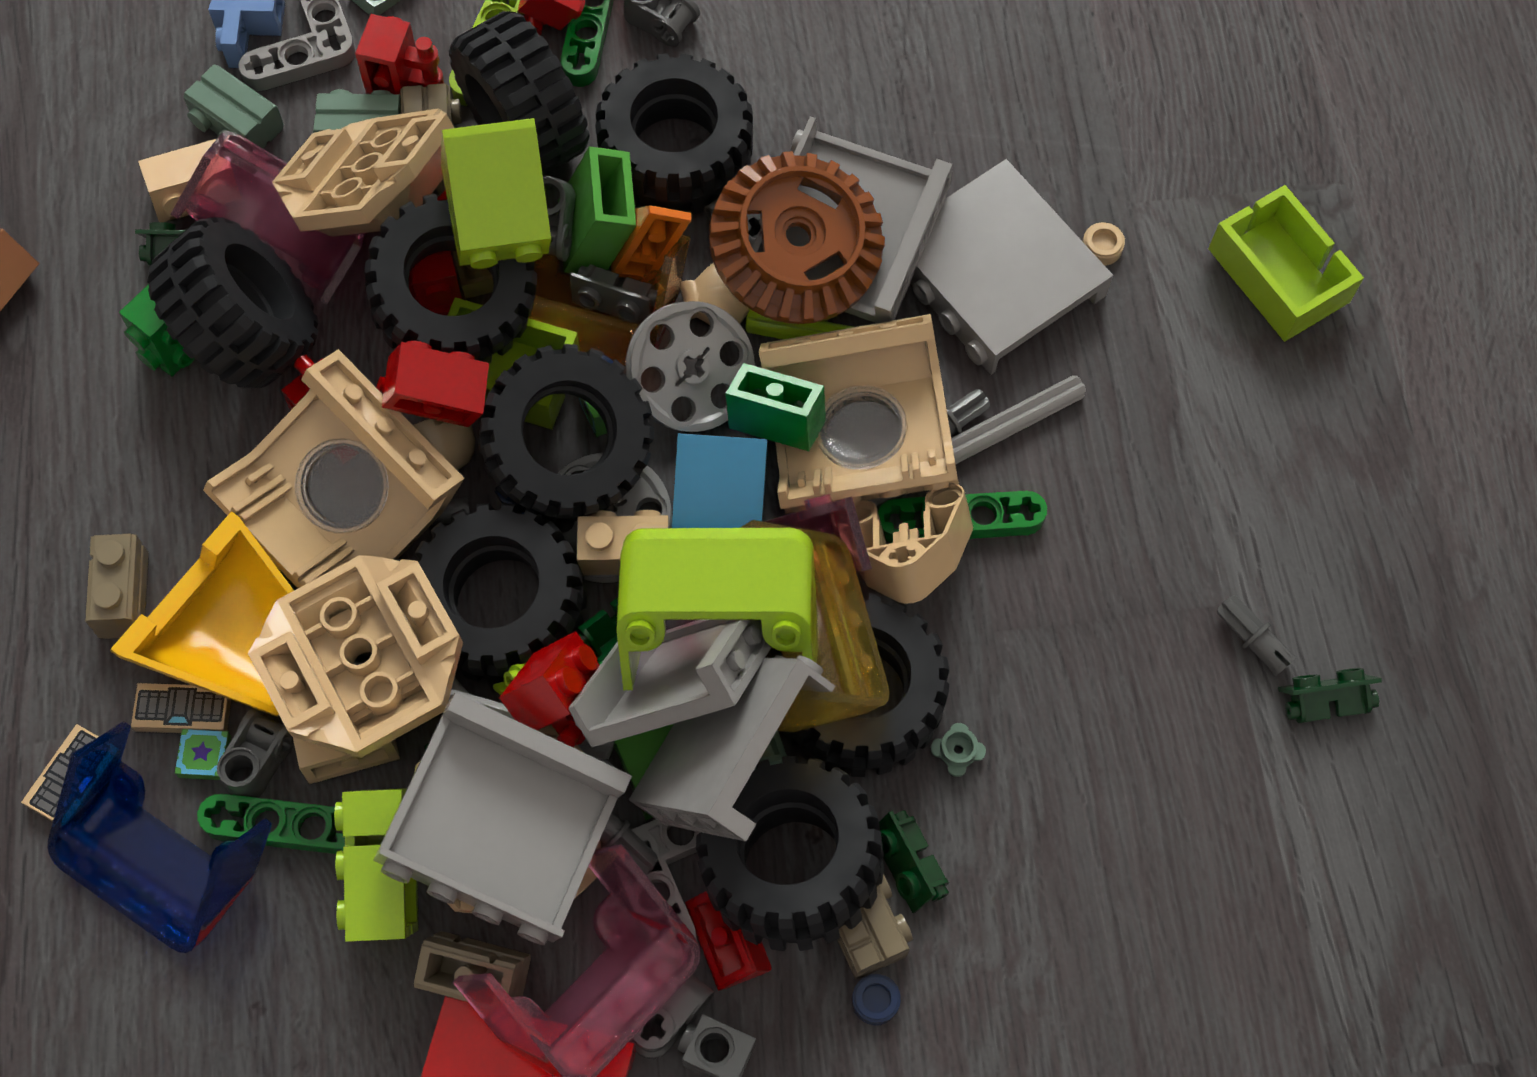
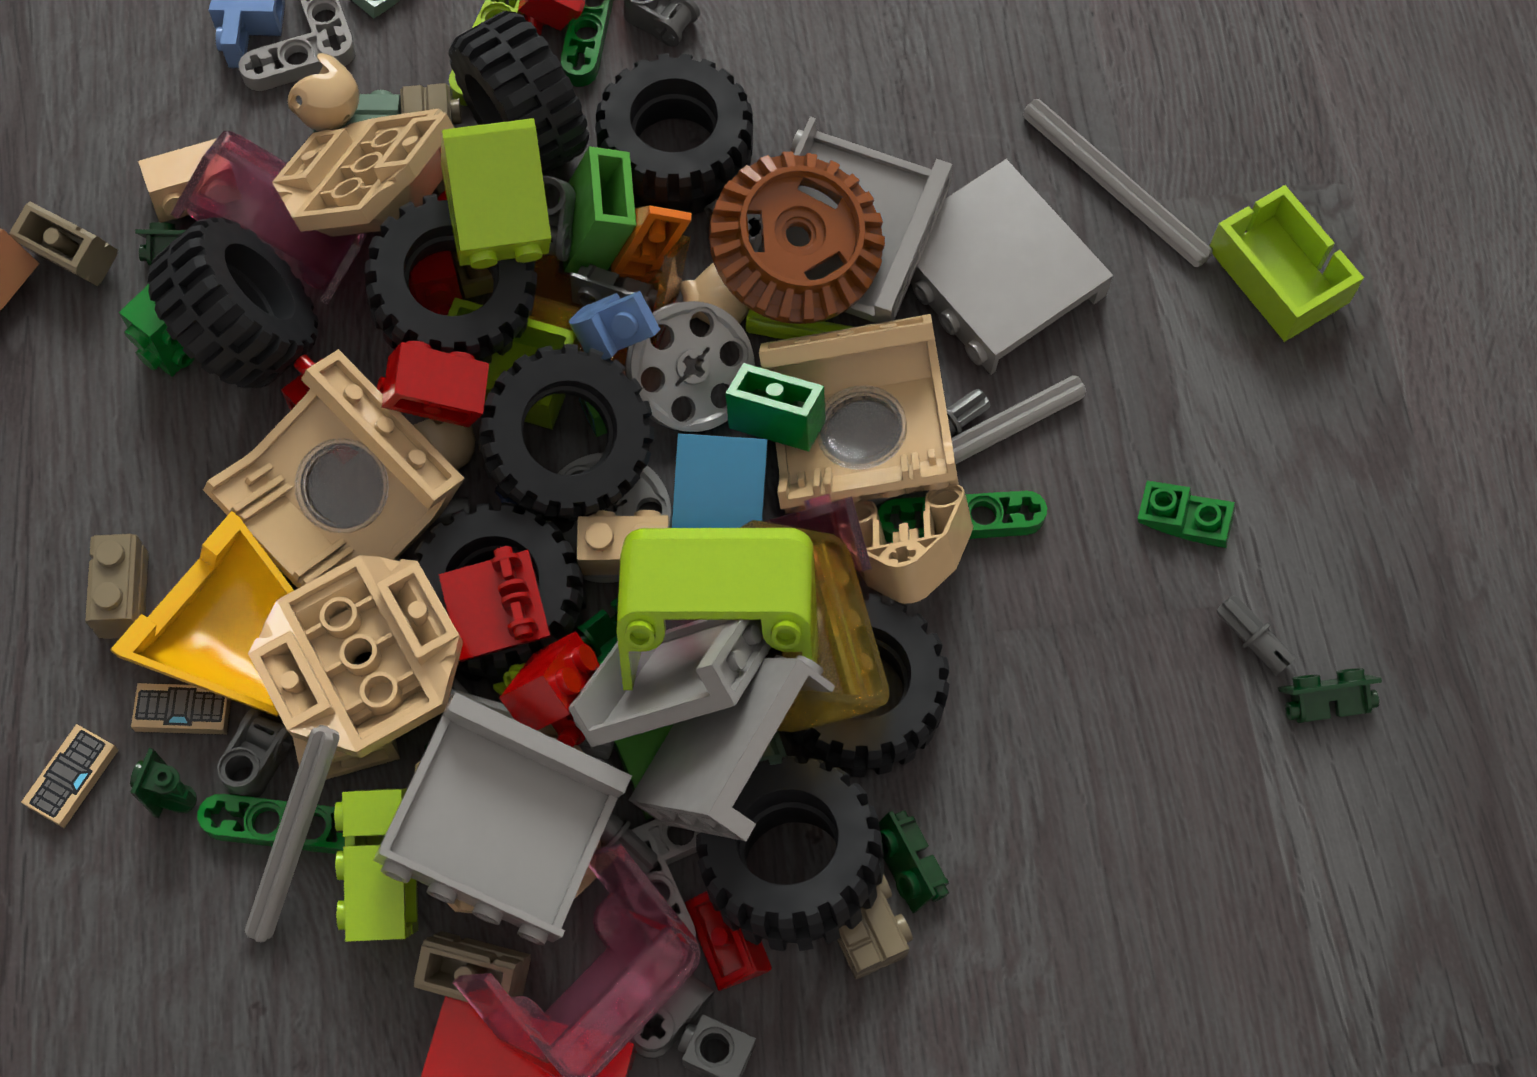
(63, 243): none -> dark tan brick
(136, 859): clear blue windscreen -> none
(160, 786): none -> dark green hinge
(200, 753): bright green tile -> none
(228, 104): sand green brick -> none
(292, 833): none -> light grey axle
(327, 97): none -> tan helmet
(392, 60): red brick -> none
(495, 603): none -> red hinge
(614, 323): none -> medium blue brick
(876, 999): dark blue tile -> none
(958, 736): sand green plate -> none
(1105, 242): tan tile -> none
(1117, 183): none -> light grey axle
(1186, 516): none -> green slope

